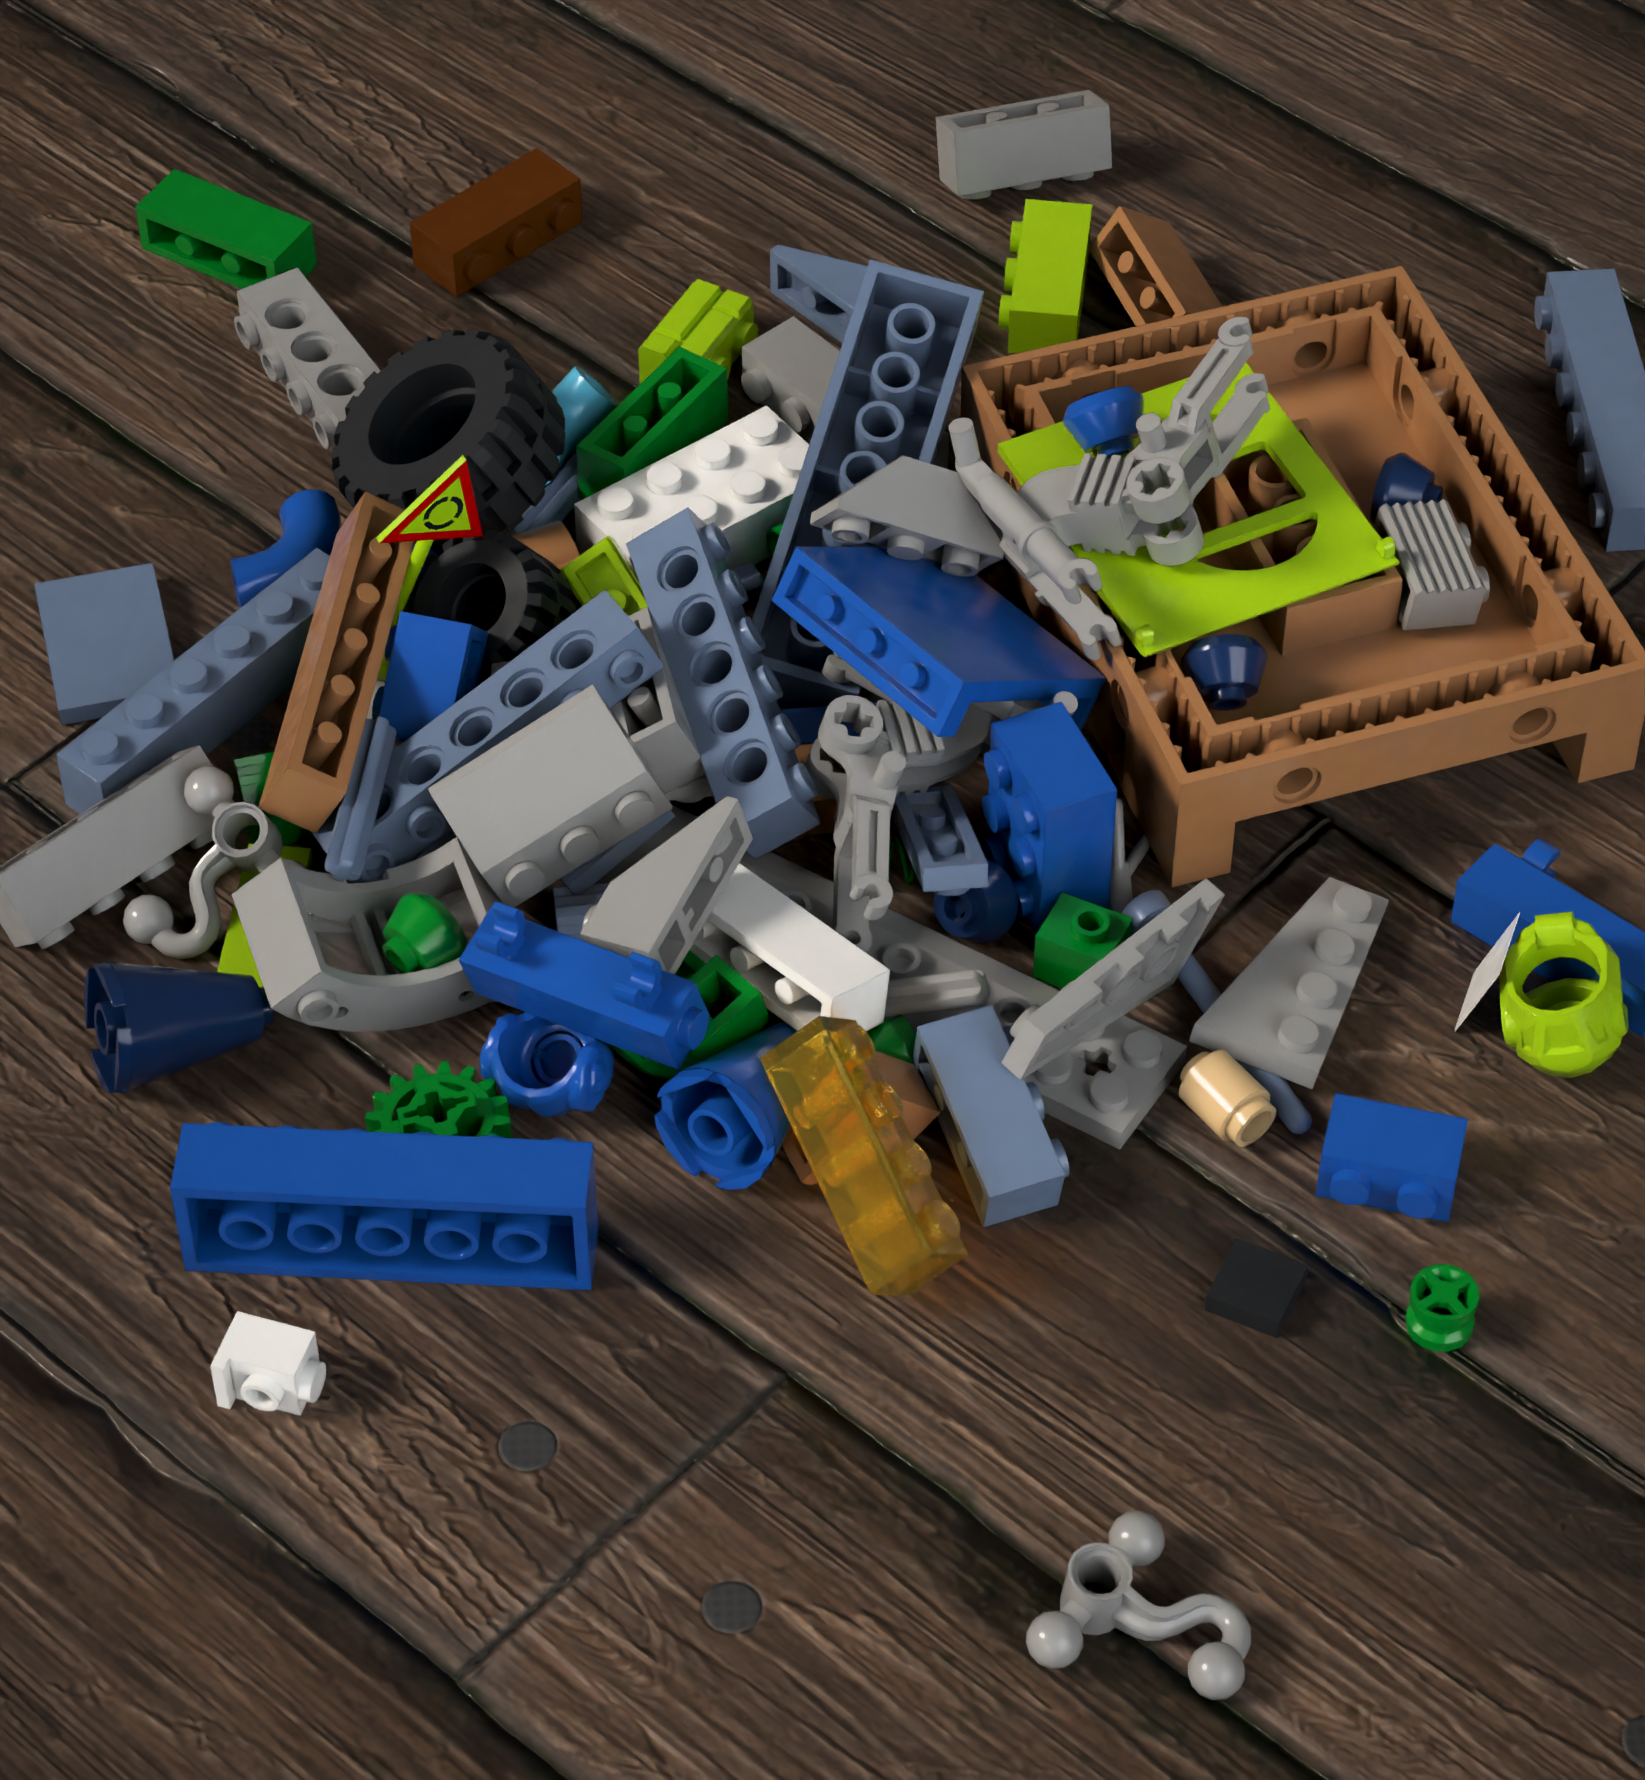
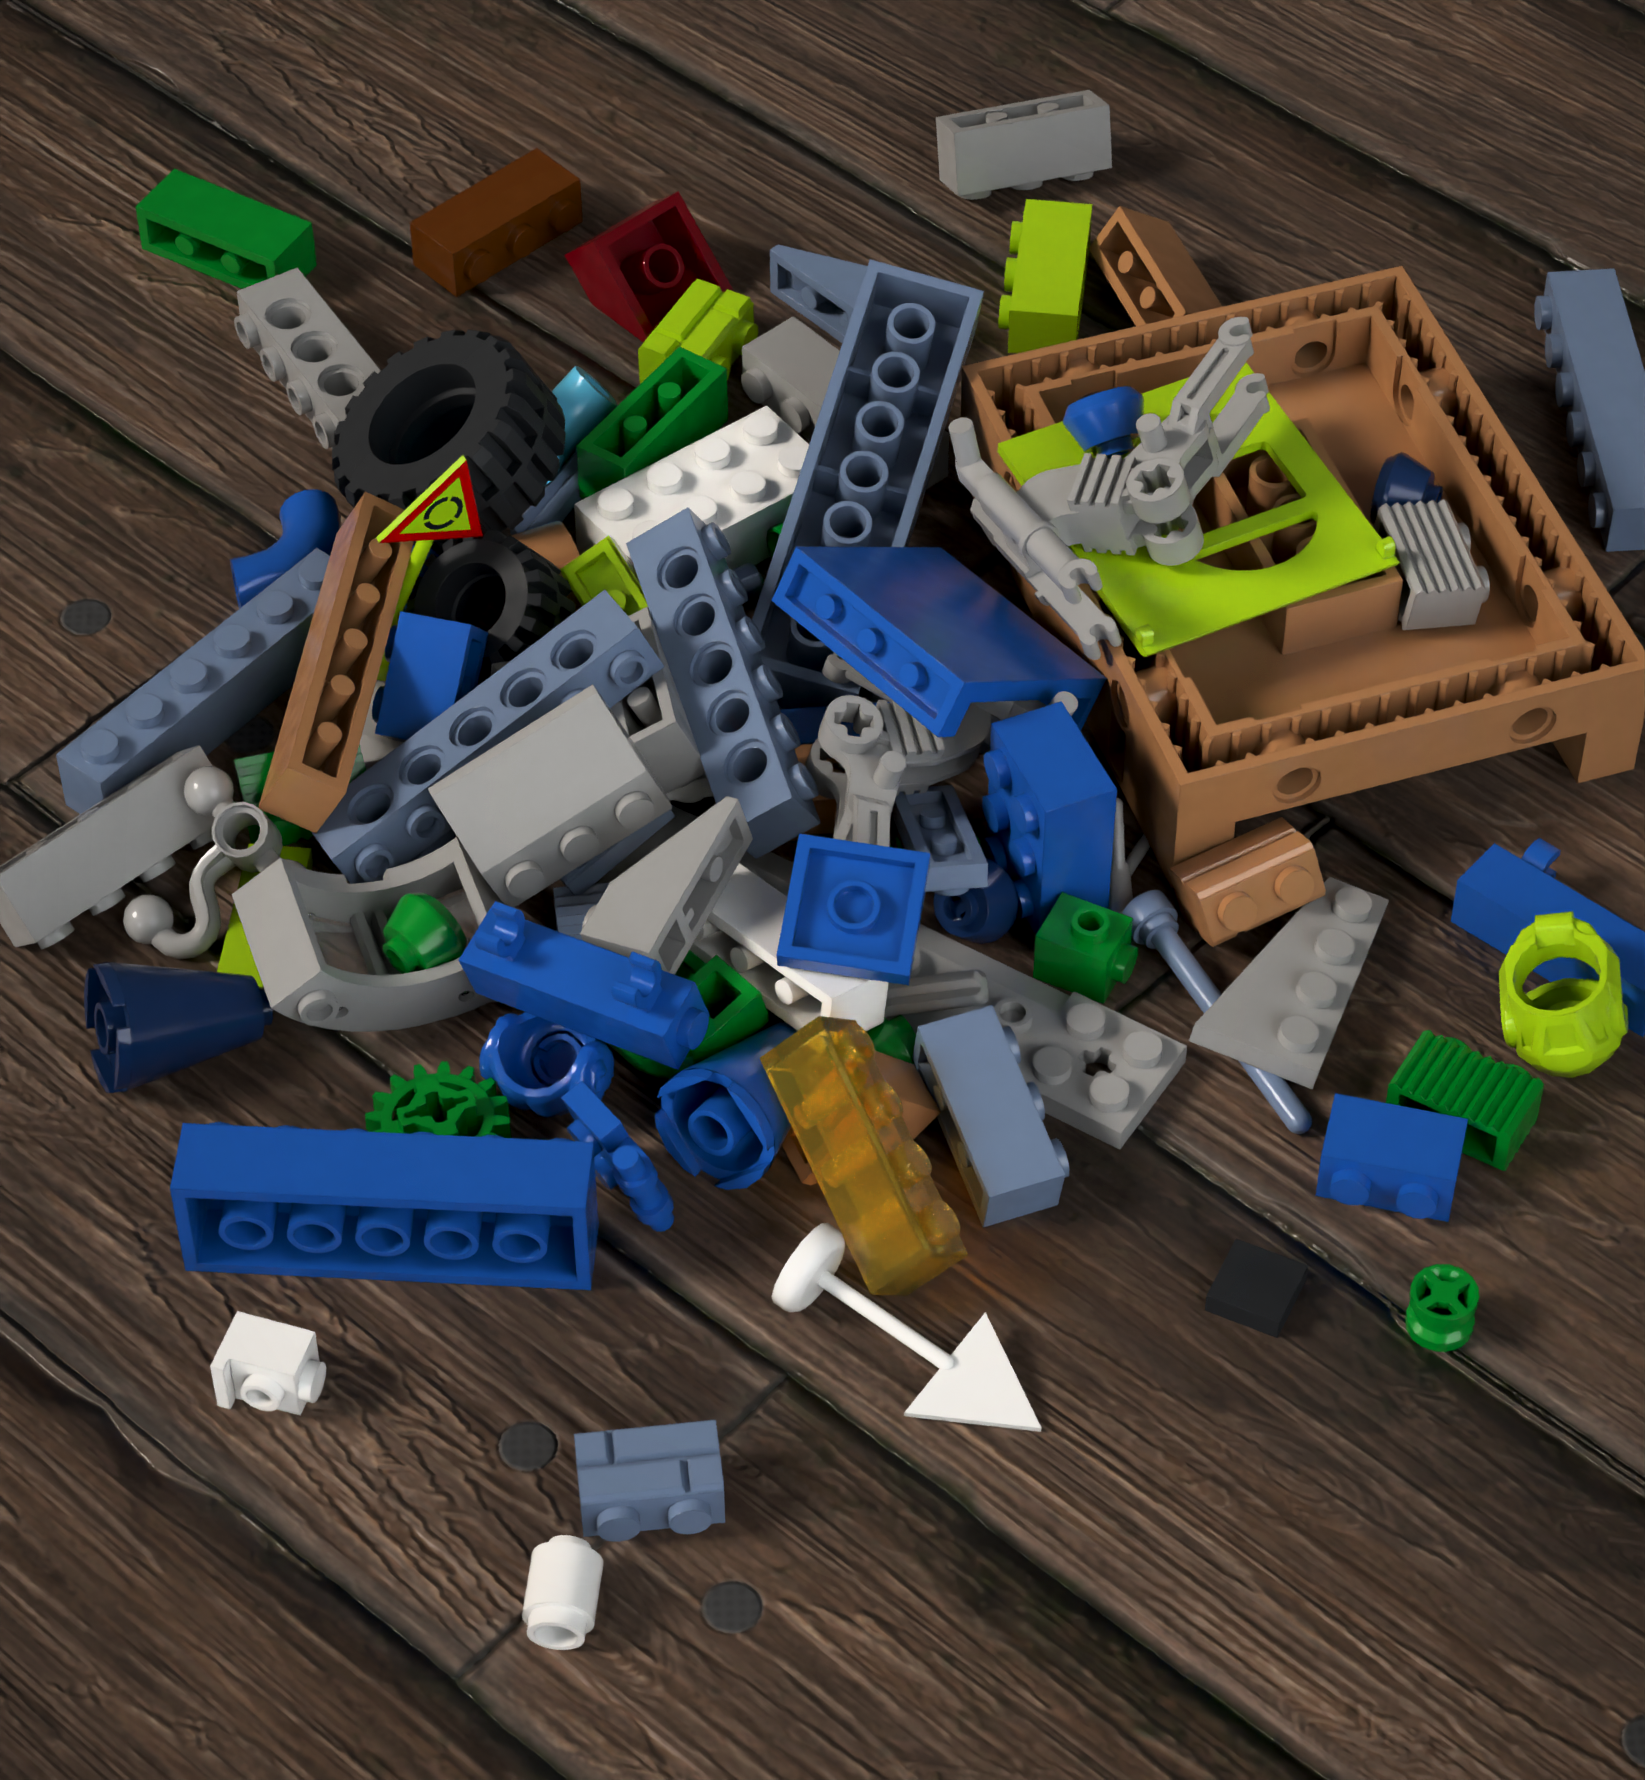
(102, 638): sand blue tile -> none
(361, 802): sand blue axle -> none
(562, 1592): none -> white brick
(619, 1158): none -> blue plate
(645, 265): none -> dark red slope
(650, 1479): none -> sand blue brick
(853, 909): none -> blue plate
(915, 515): light grey slope -> none
(971, 1383): none -> white piece
(1114, 985): light grey wing -> none
(1137, 1541): light grey piece -> none
(1225, 669): dark blue cone -> none
(1226, 1097): tan brick -> none
(1247, 881): none -> medium nougat brick
(1454, 1081): none -> green brick
(1487, 972): white sticker -> none

